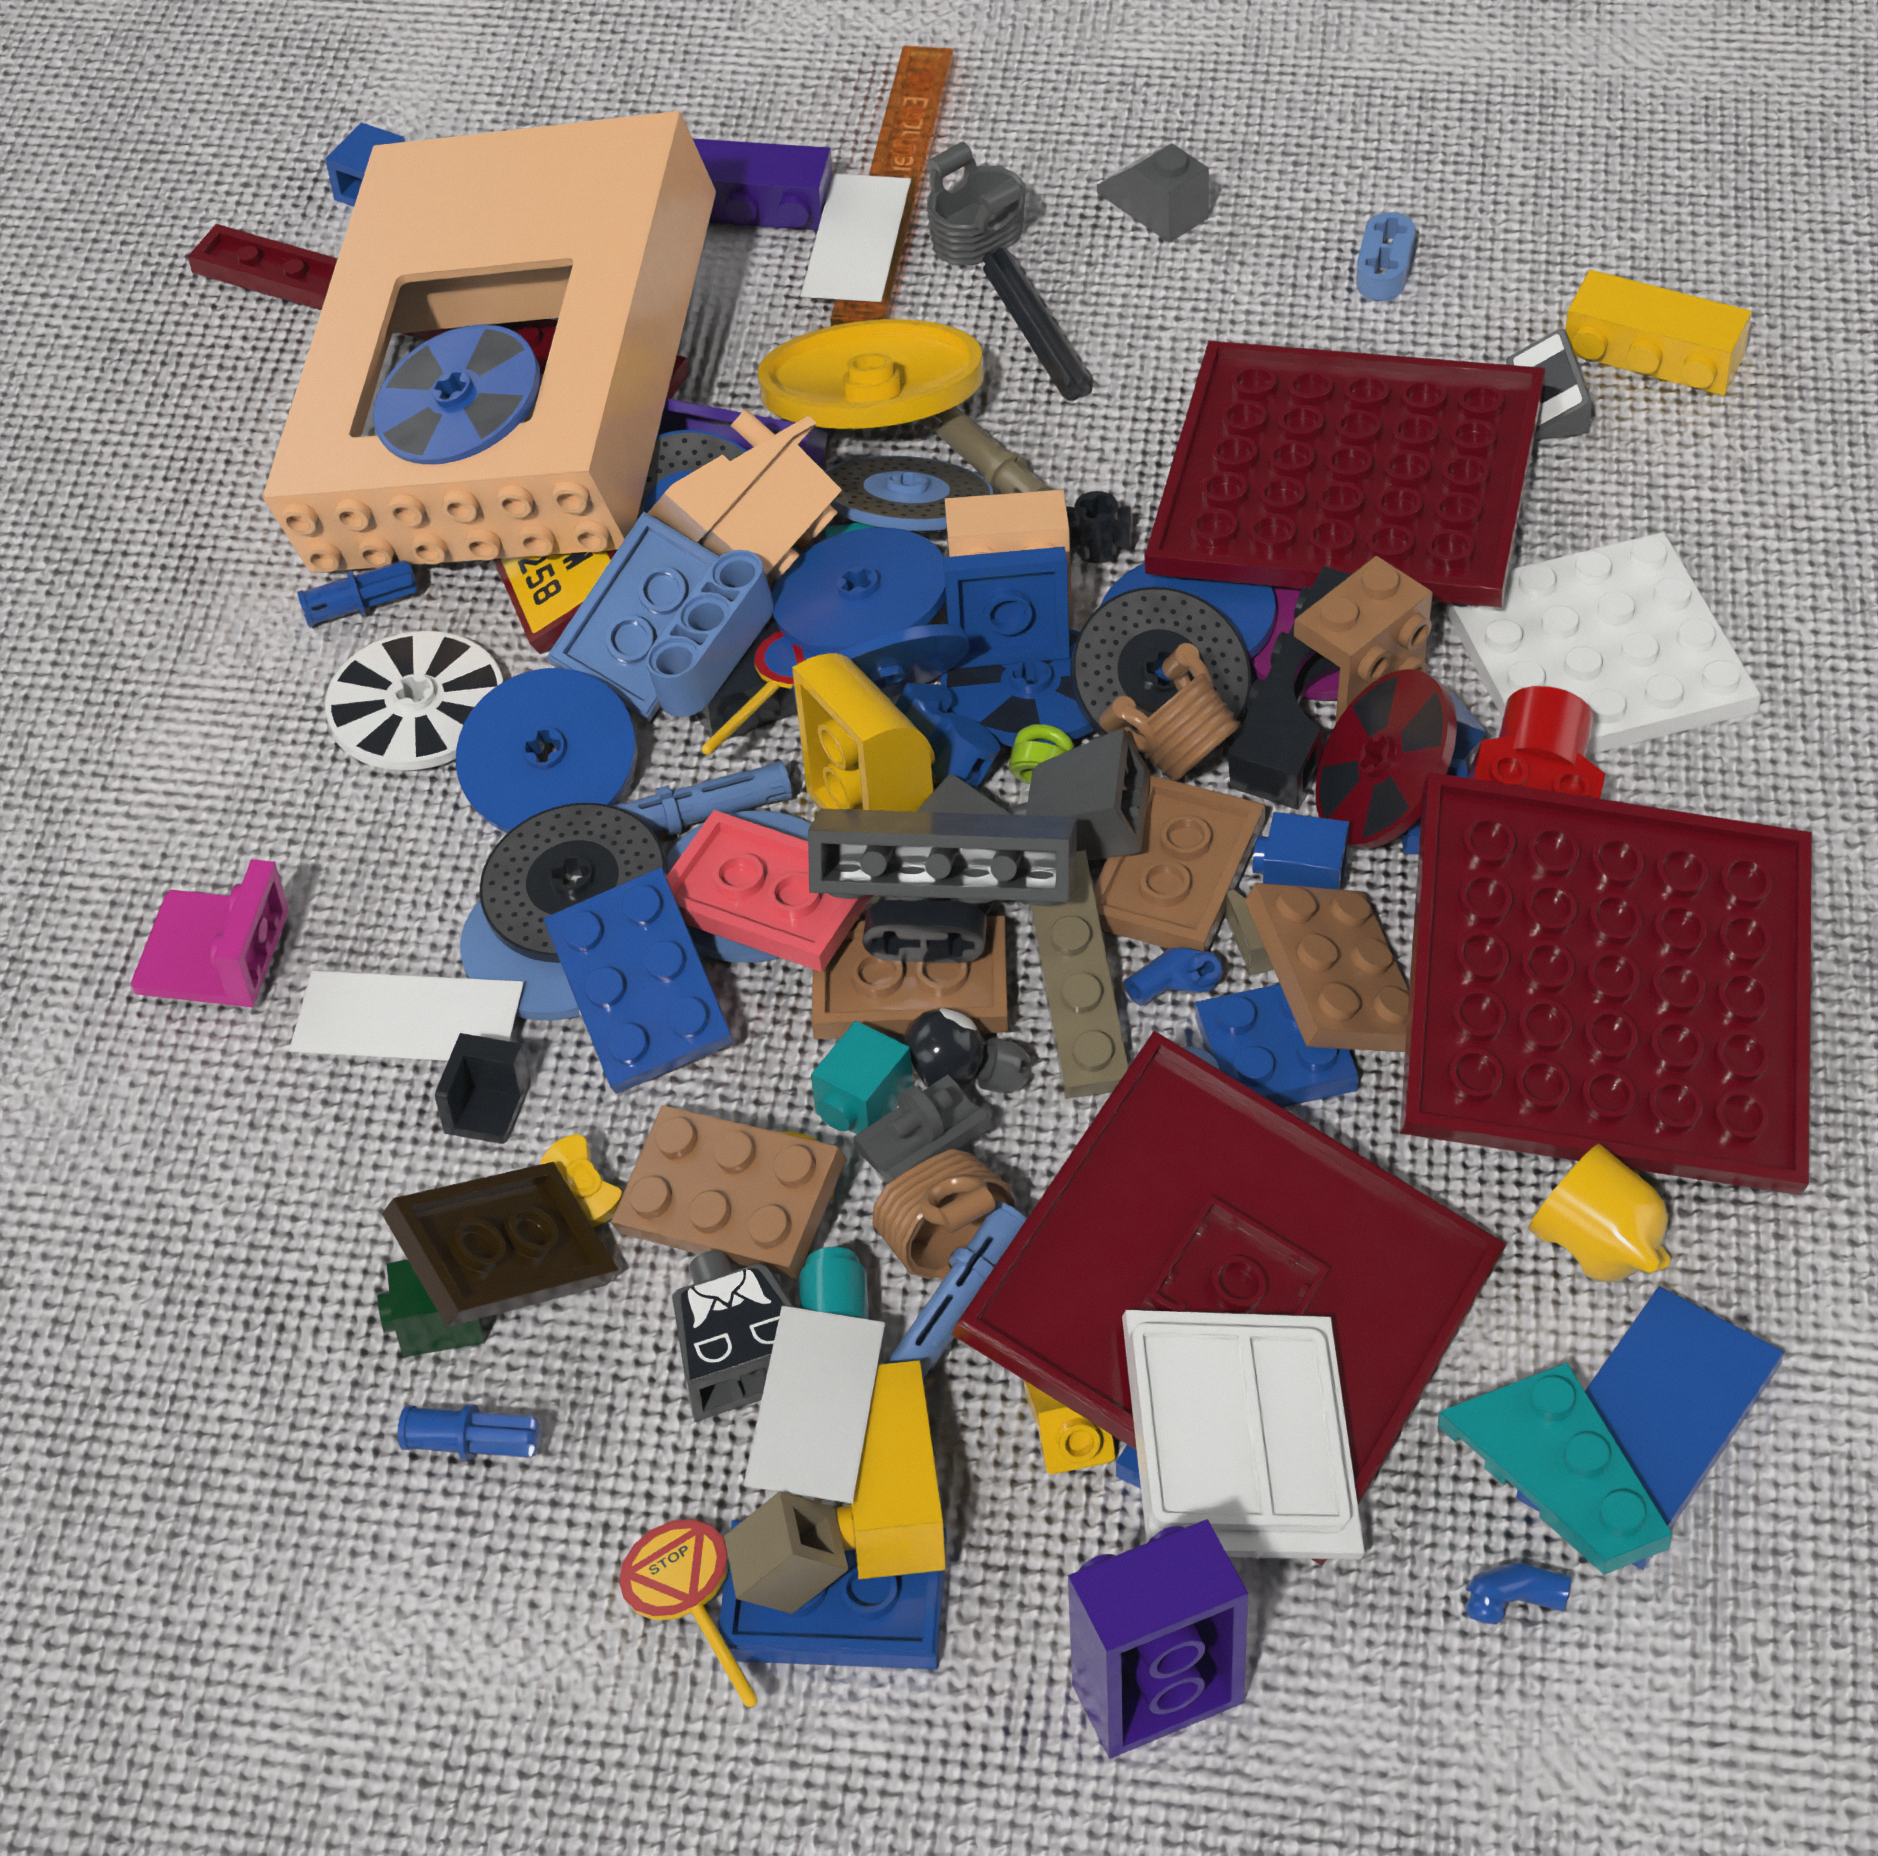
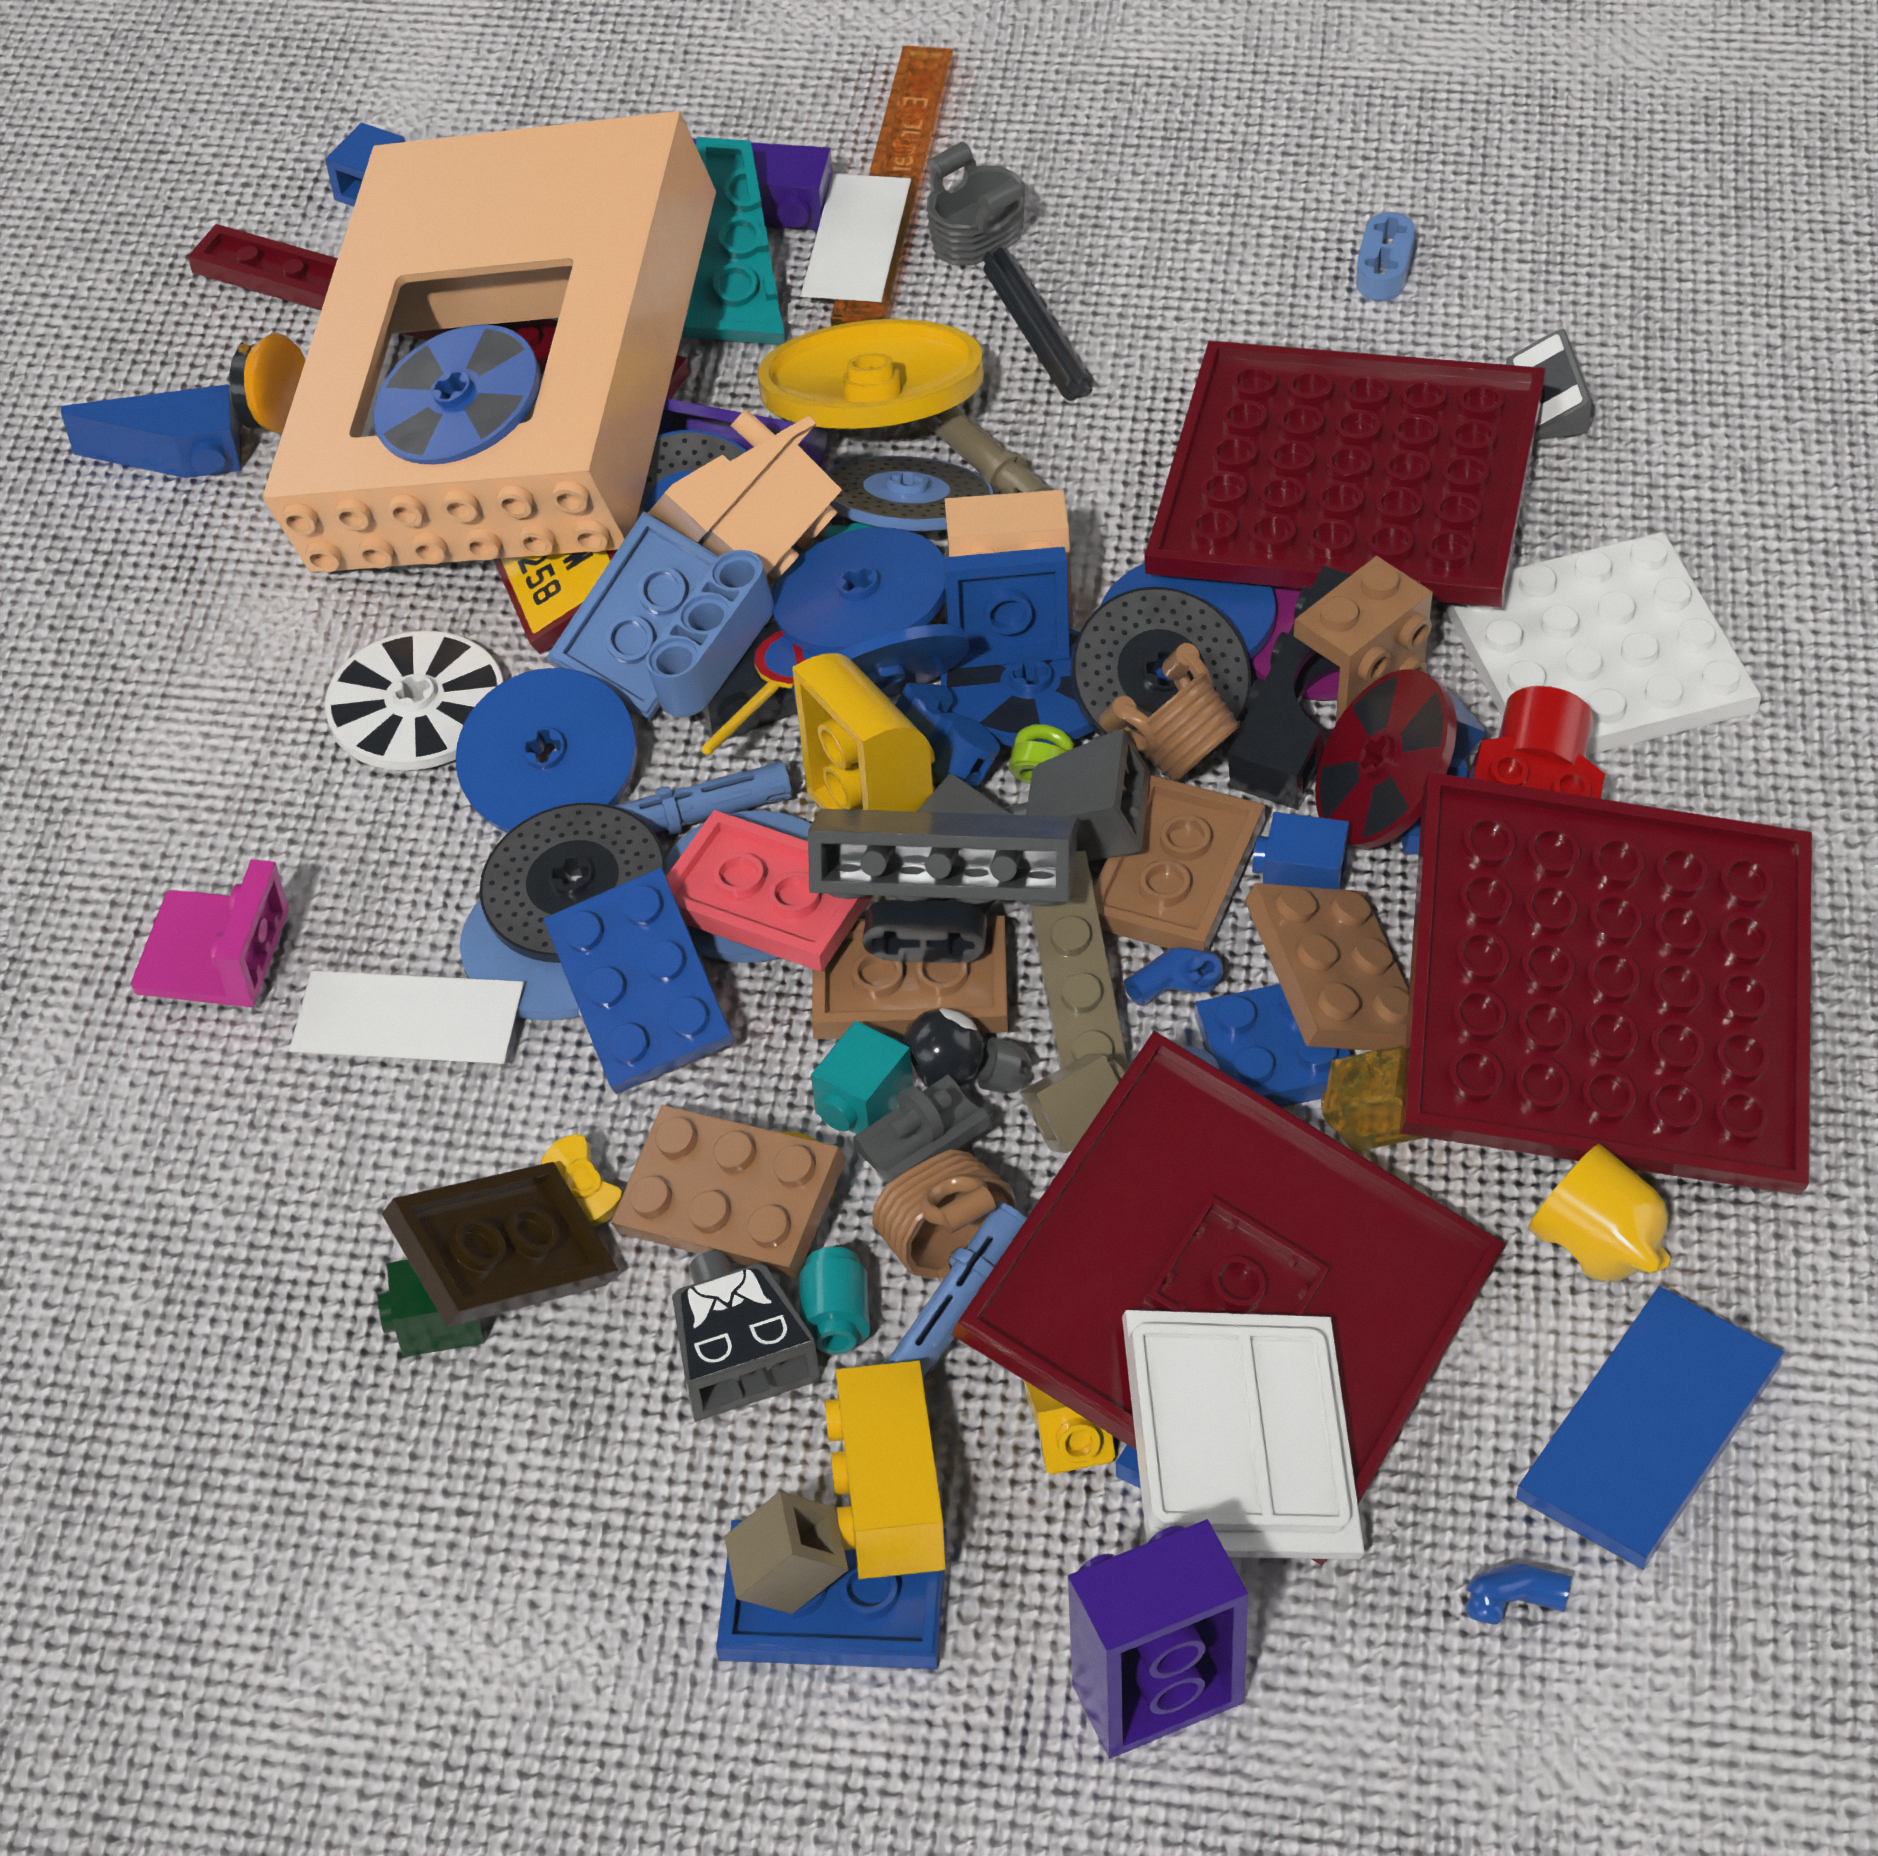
(160, 432): none -> blue slope
(265, 381): none -> light orange piece
(357, 592): blue axle -> none
(469, 1432): blue axle -> none
(482, 1088): black panel -> none
(674, 1575): piece -> none
(734, 279): none -> teal wing
(815, 1405): white sticker -> none
(1071, 1099): none -> dark tan brick
(1098, 526): black gear -> none
(1162, 191): dark grey slope -> none
(1246, 934): dark tan piece -> none
(1366, 1098): none -> clear yellow brick
(1566, 1462): teal wing -> none
(1657, 332): yellow brick -> none

